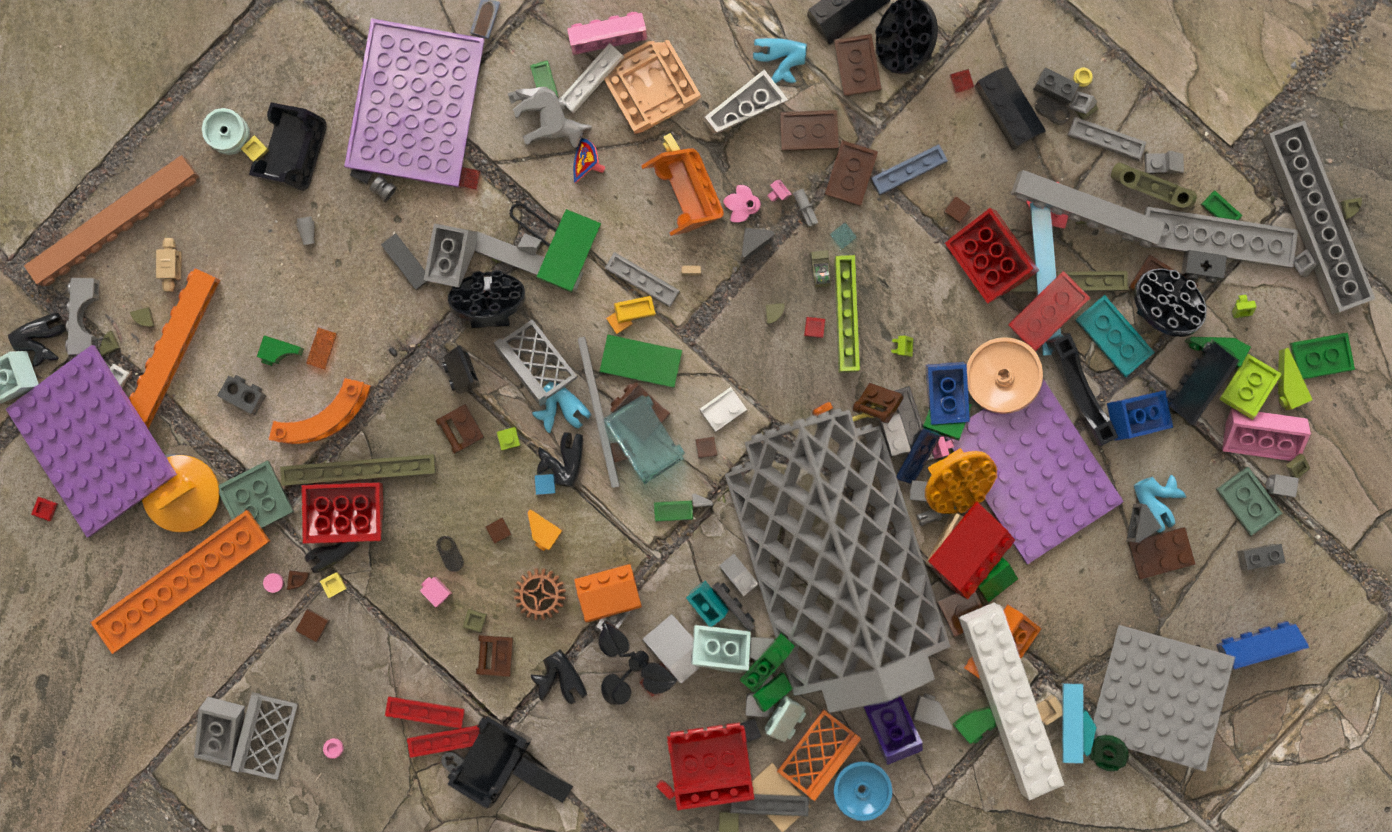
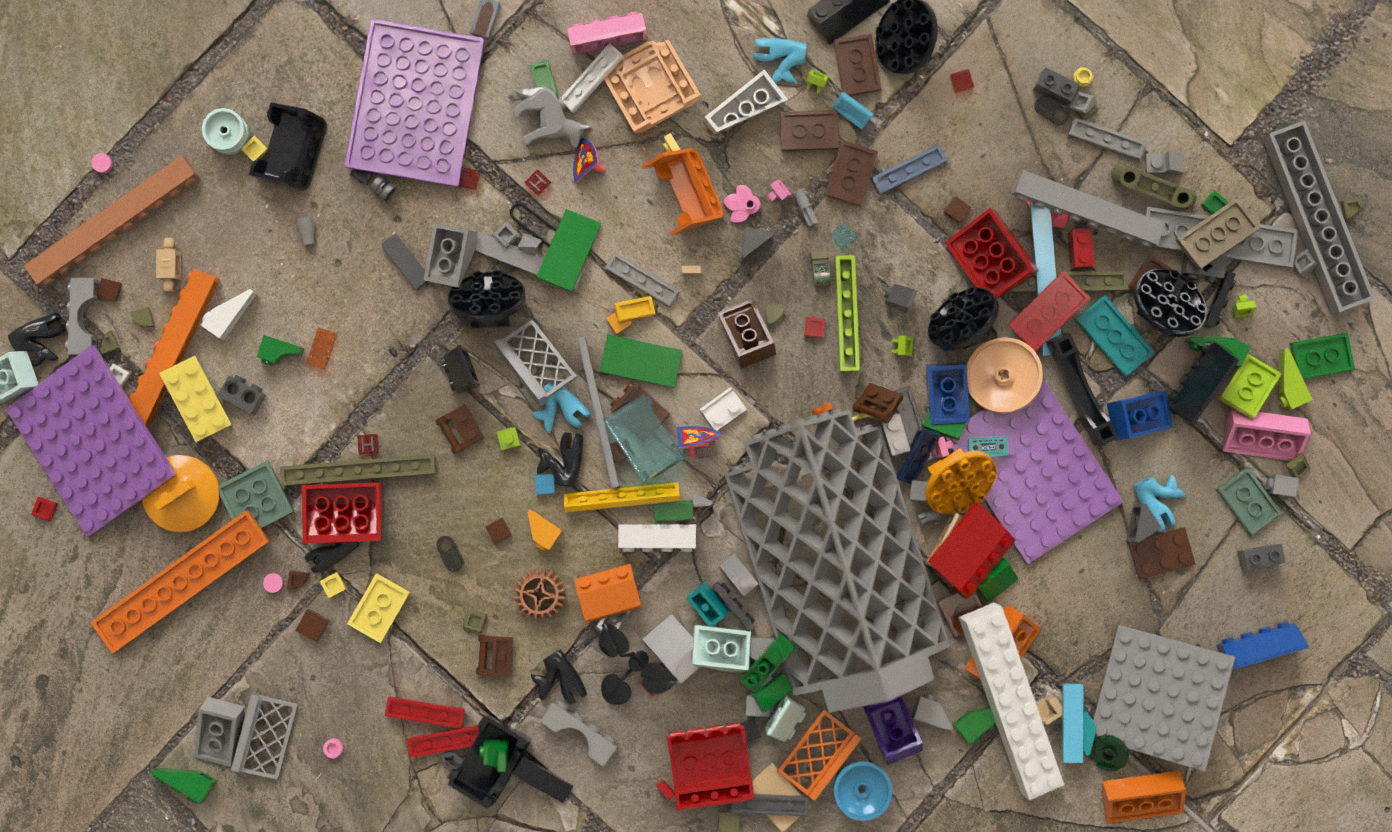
(102, 163): none -> bright pink tile
(109, 289): none -> reddish brown tile
(192, 783): none -> green slope
(195, 398): none -> light yellow brick
(225, 316): none -> white slope
(329, 421): orange fence -> none
(367, 444): none -> clear red tile
(378, 608): none -> light yellow plate
(435, 591): bright pink brick -> none
(495, 753): none -> green arch
(506, 234): none -> light grey slope
(537, 182): none -> clear red tile
(600, 746): none -> light grey arch
(621, 497): none -> yellow plate
(657, 536): none -> white wedge
(694, 437): none -> shield
(747, 333): none -> reddish brown slope
(818, 79): none -> lime tile
(852, 110): none -> medium azure tile
(900, 297): none -> dark grey slope
(964, 320): none -> black bracket
(990, 445): none -> teal tile
(1009, 107): black slope -> none
(1081, 249): none -> red brick
(1143, 796): none -> orange slope
(1217, 234): none -> dark tan plate
(1220, 300): none -> black plate

